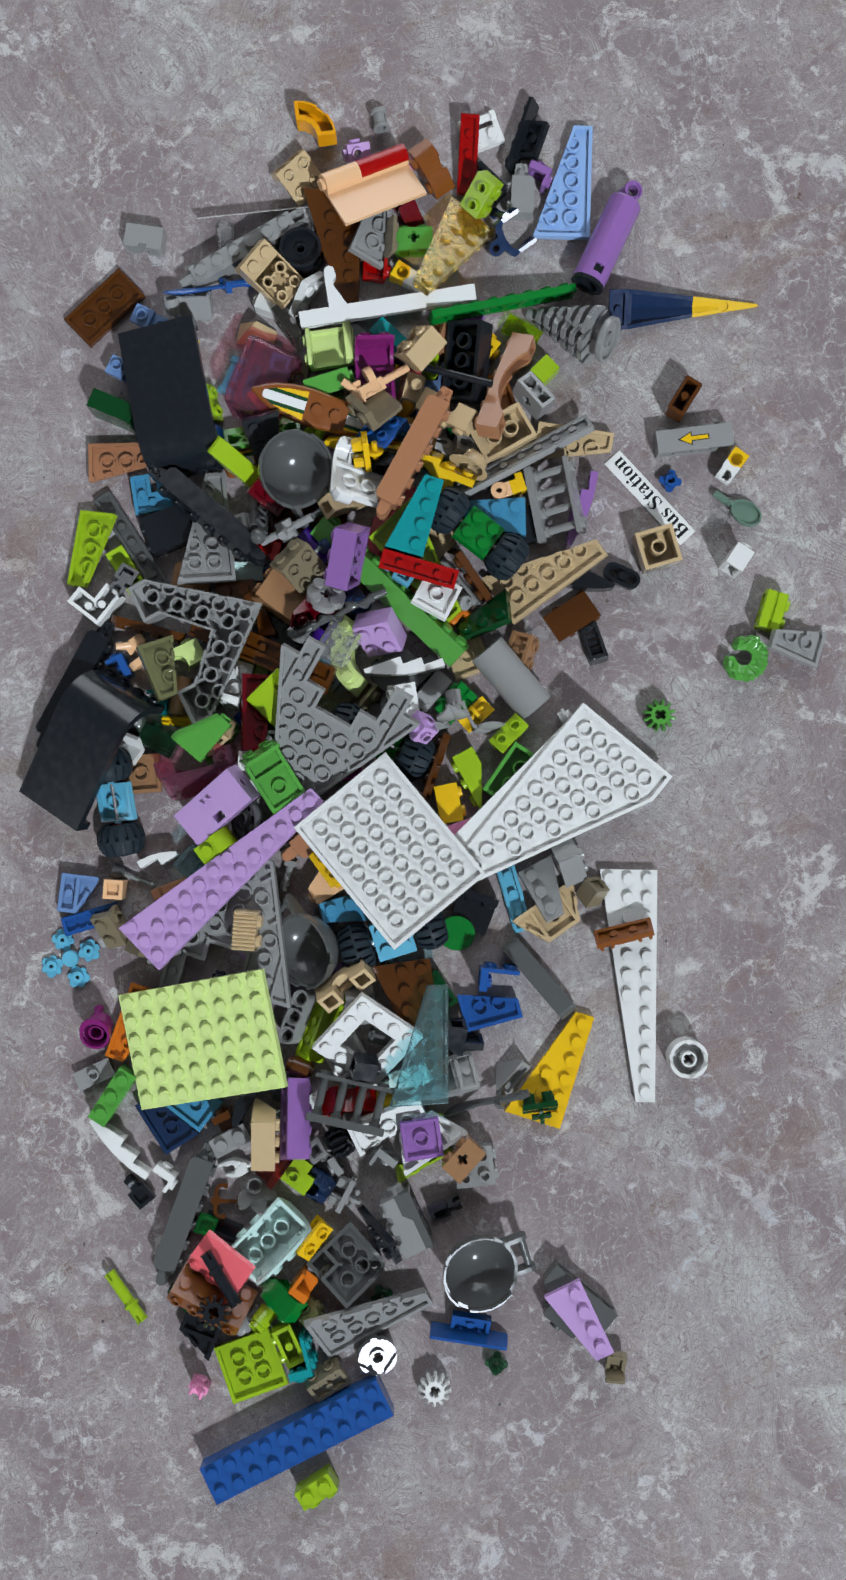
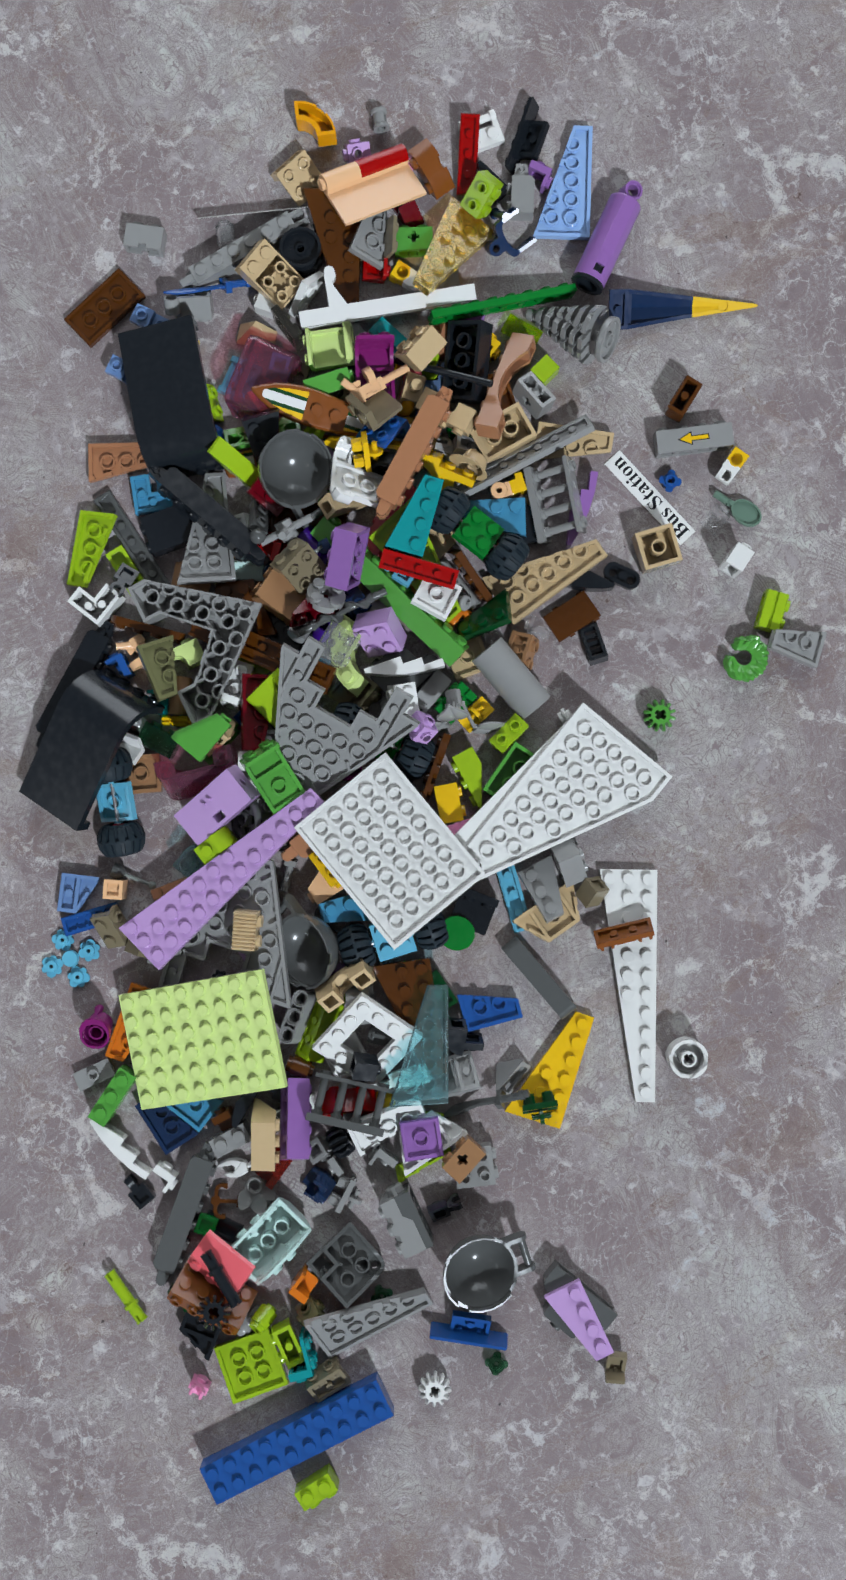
(111, 409): dark green brick -> none
(163, 858): white slope -> none
(280, 1301): green hinge -> none
(298, 1175): lime brick -> none
(315, 1238): yellow bracket -> none
(379, 1364): plate -> none
(383, 1239): black wing -> none
(485, 978): blue bracket -> none

